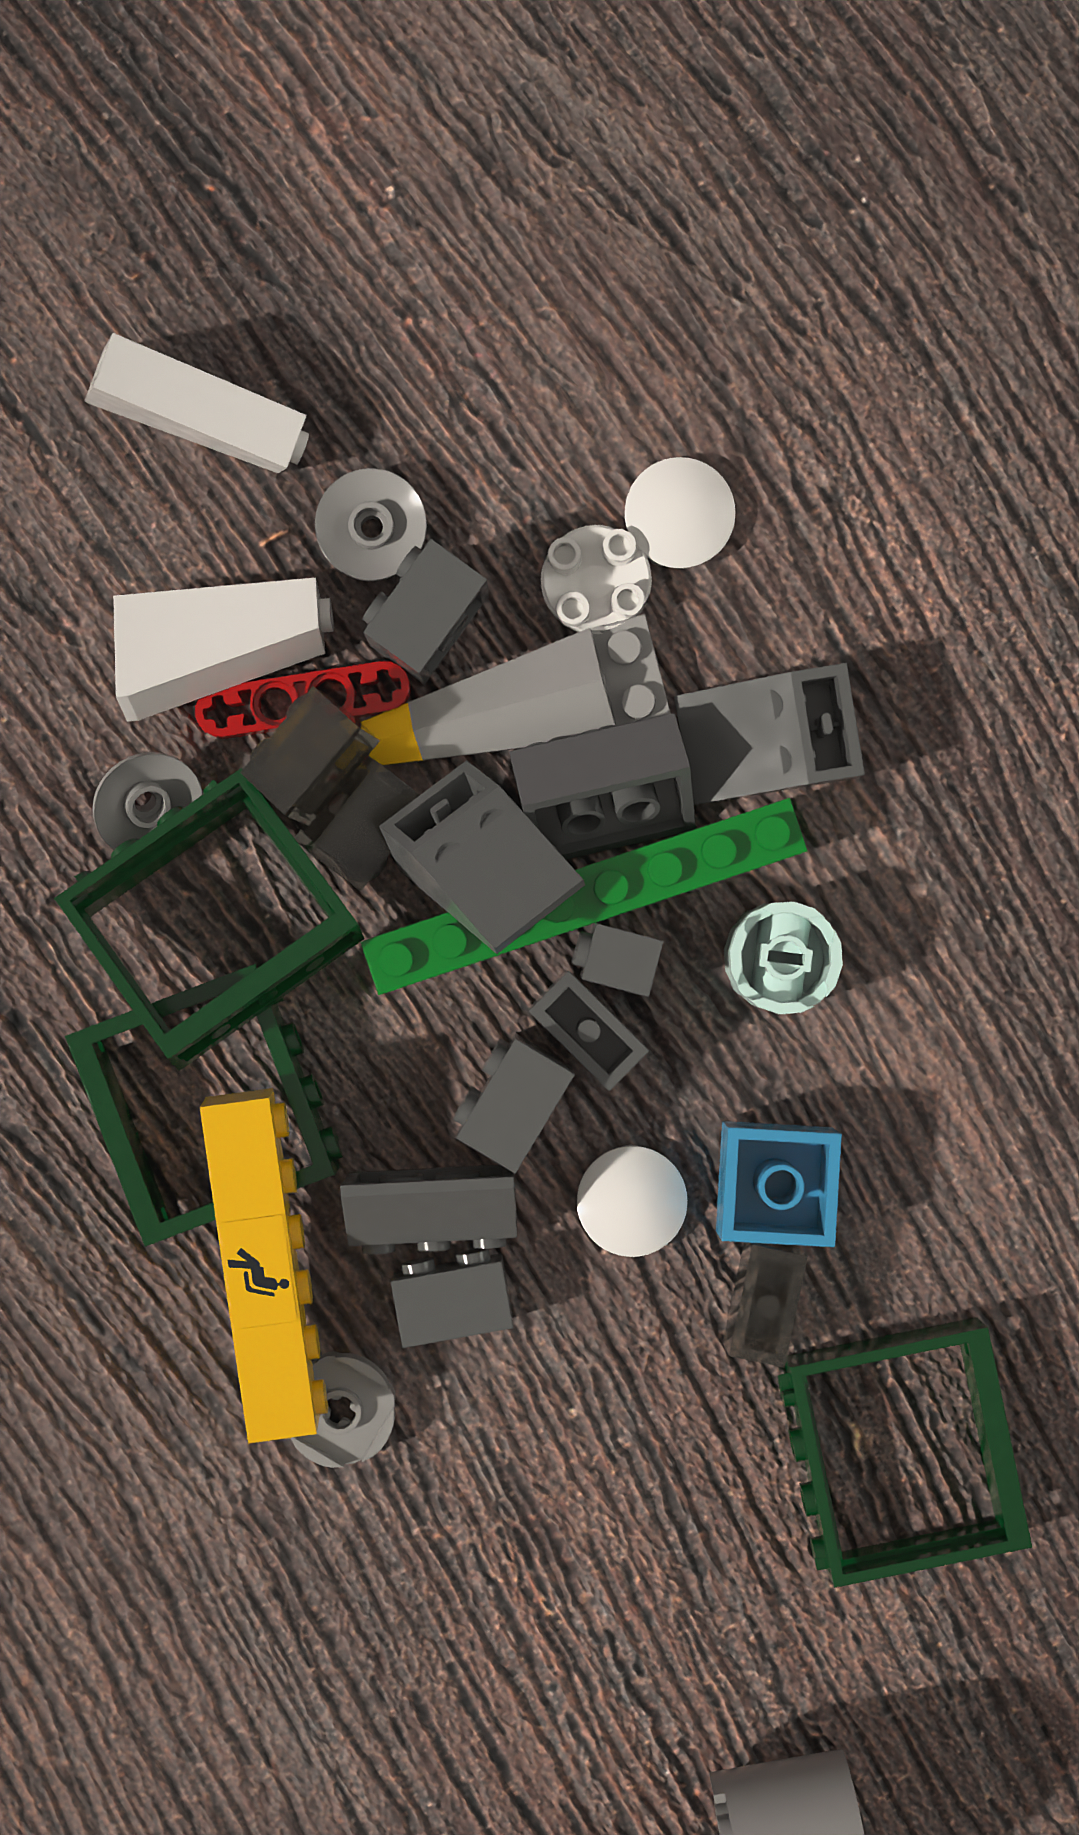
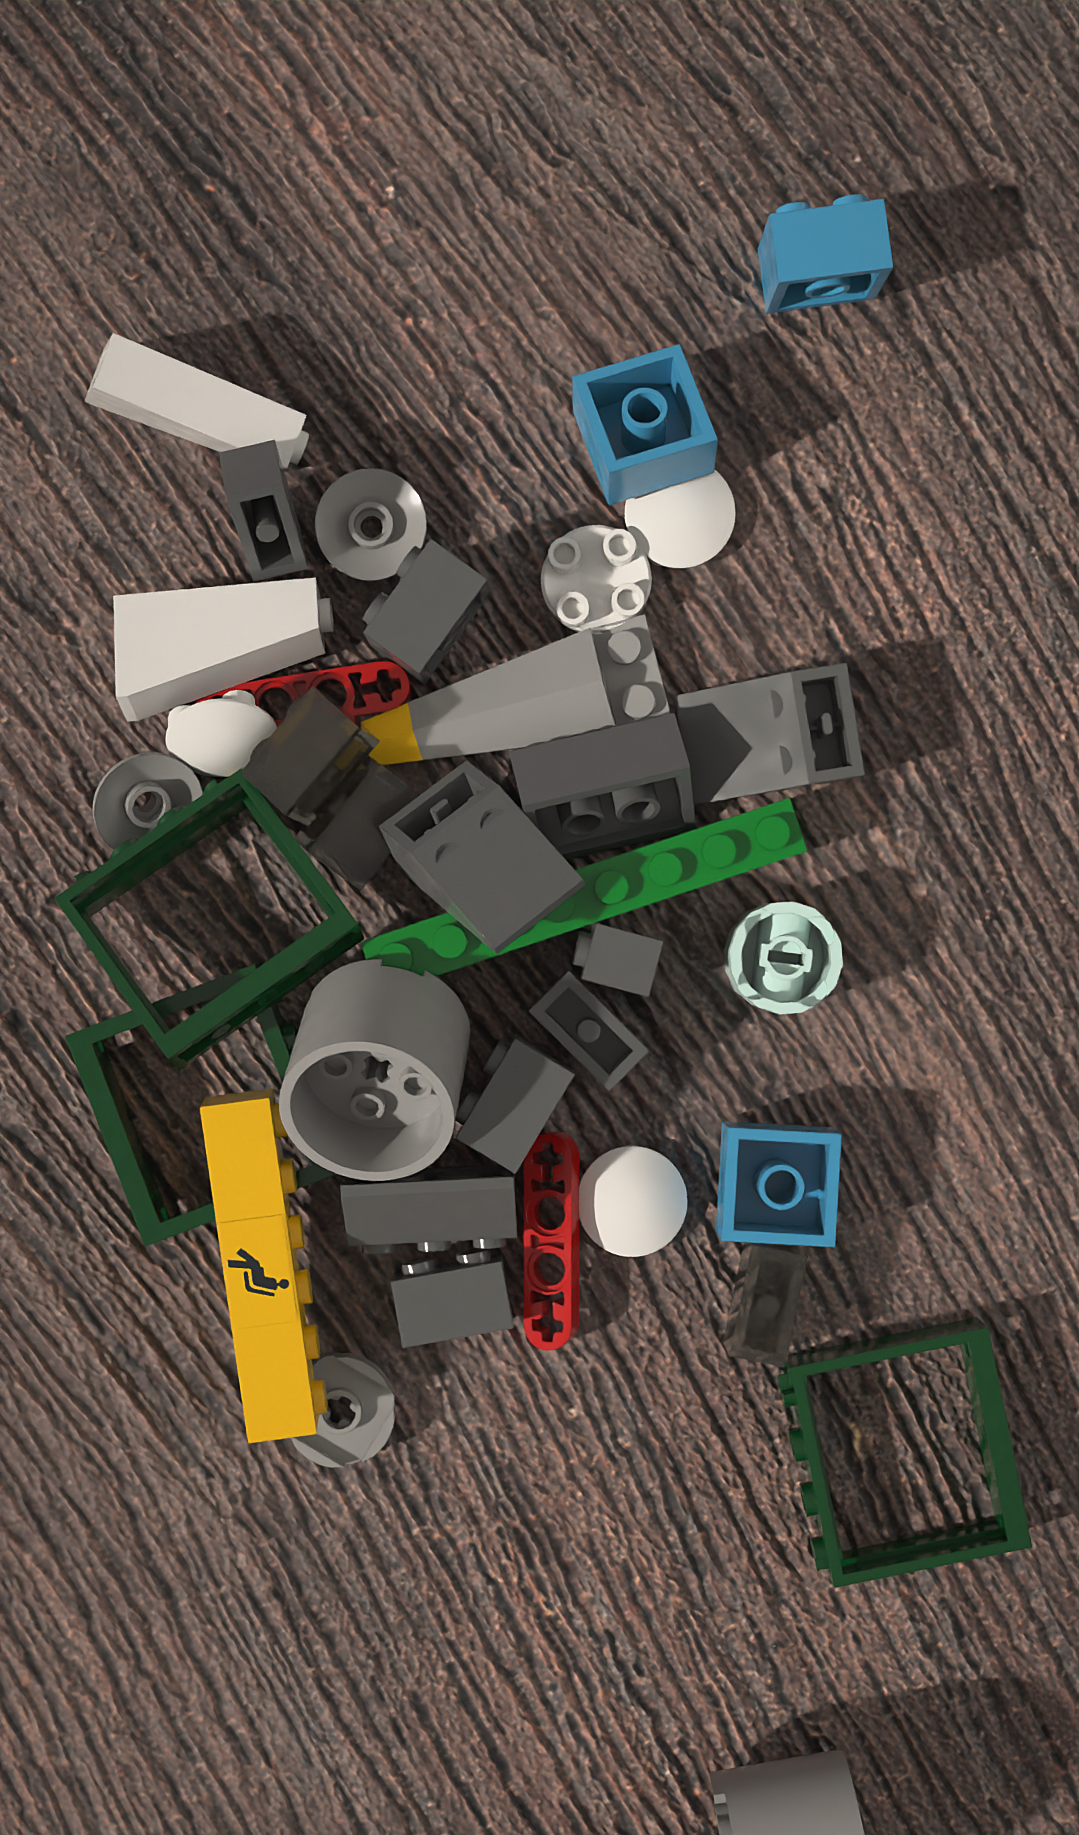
(218, 733): none -> white dish
(263, 510): none -> dark grey brick
(376, 1071): none -> light grey brick
(541, 1239): none -> red beam
(644, 424): none -> dark azure brick
(824, 254): none -> dark azure brick

